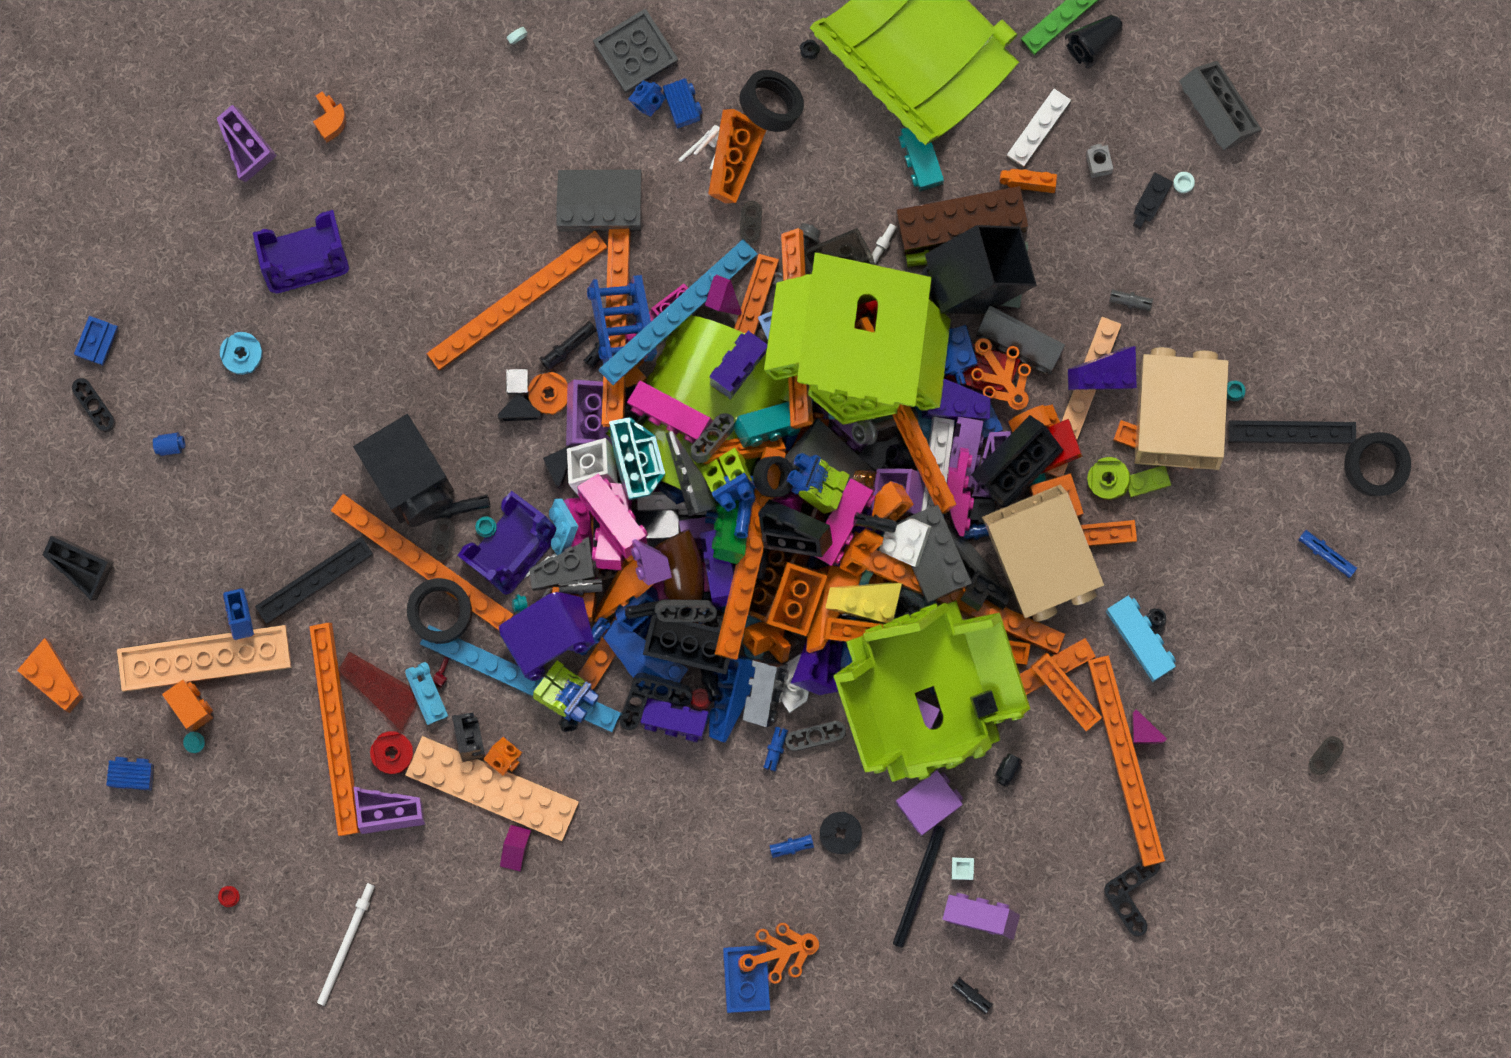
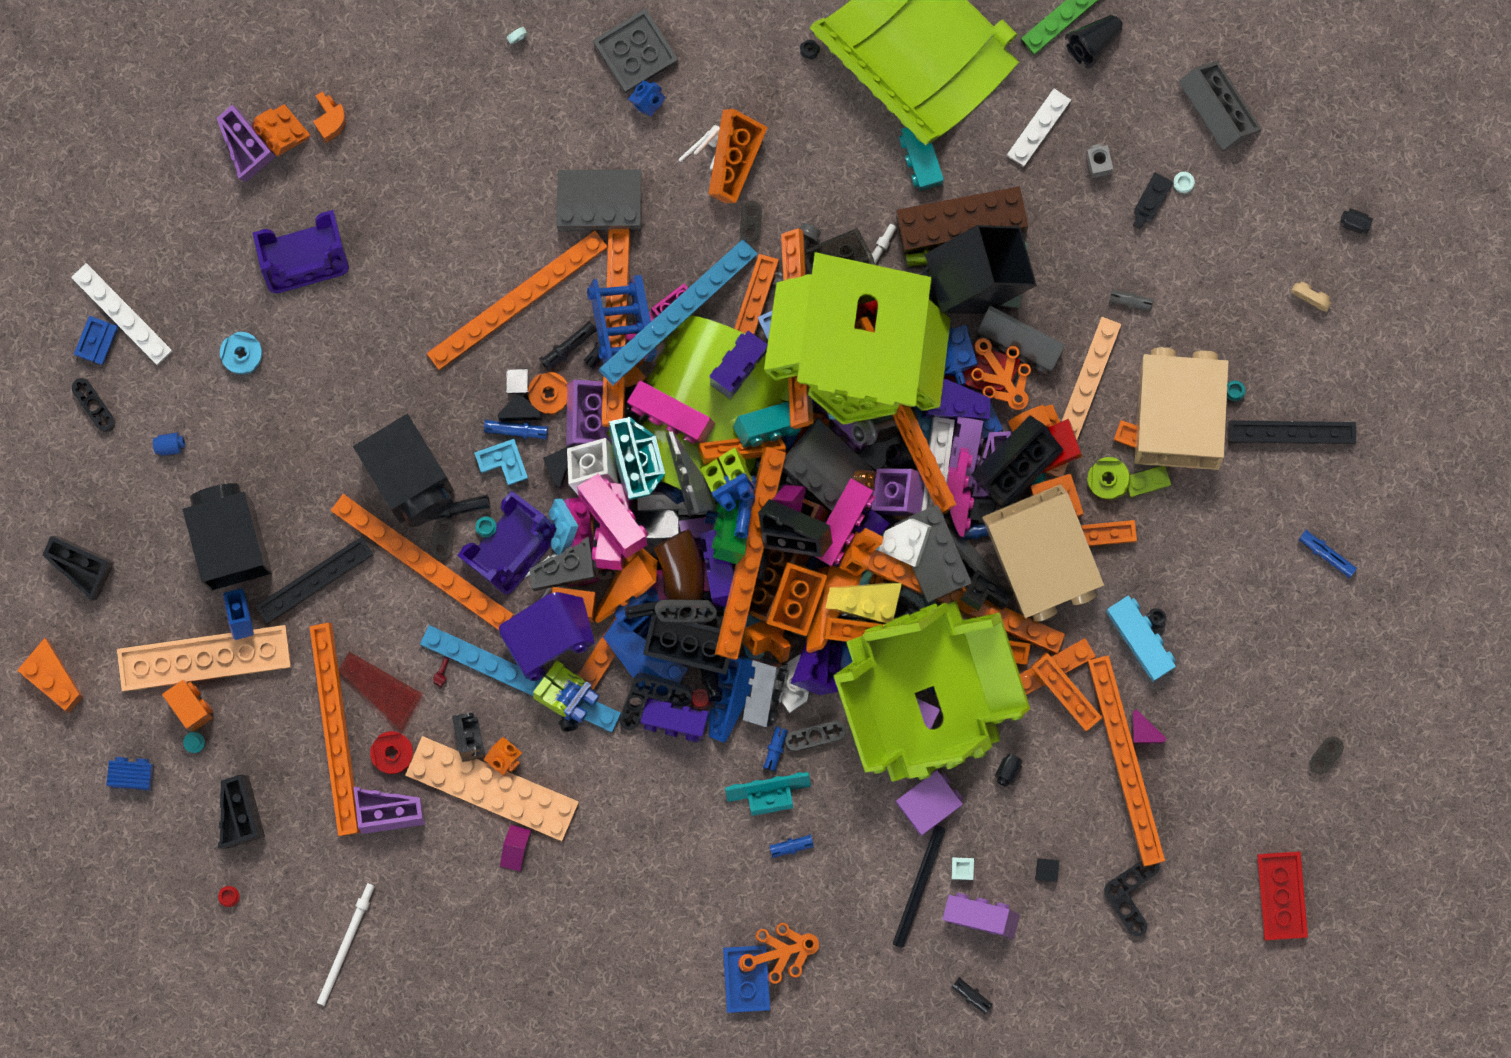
(122, 314): none -> white plate
(226, 536): none -> black container
(239, 813): none -> black wedge
(280, 129): none -> orange plate
(421, 592): black tyre -> none
(426, 693): medium azure plate -> none
(505, 456): none -> medium azure plate
(516, 429): none -> blue pin
(519, 603): teal plate -> none
(581, 586): dark grey pin -> none
(597, 631): blue pin -> none
(651, 563): medium lavender slope -> none
(681, 103): blue brick -> none
(712, 446): dark grey beam -> none
(722, 296): magenta slope -> none
(759, 113): black tyre -> none
(760, 476): black tyre -> none
(769, 794): none -> teal bracket
(817, 482): hips -> none
(839, 845): black plate -> none
(874, 522): black axle -> none
(891, 502): orange slope -> none
(984, 704): black plate -> none
(1029, 180): orange hinge -> none
(1047, 870): none -> black slope
(1106, 372): dark purple wedge -> none
(1282, 896): none -> red plate
(1316, 299): none -> tan plate
(1356, 221): none -> black brick
(1401, 455): black tyre -> none

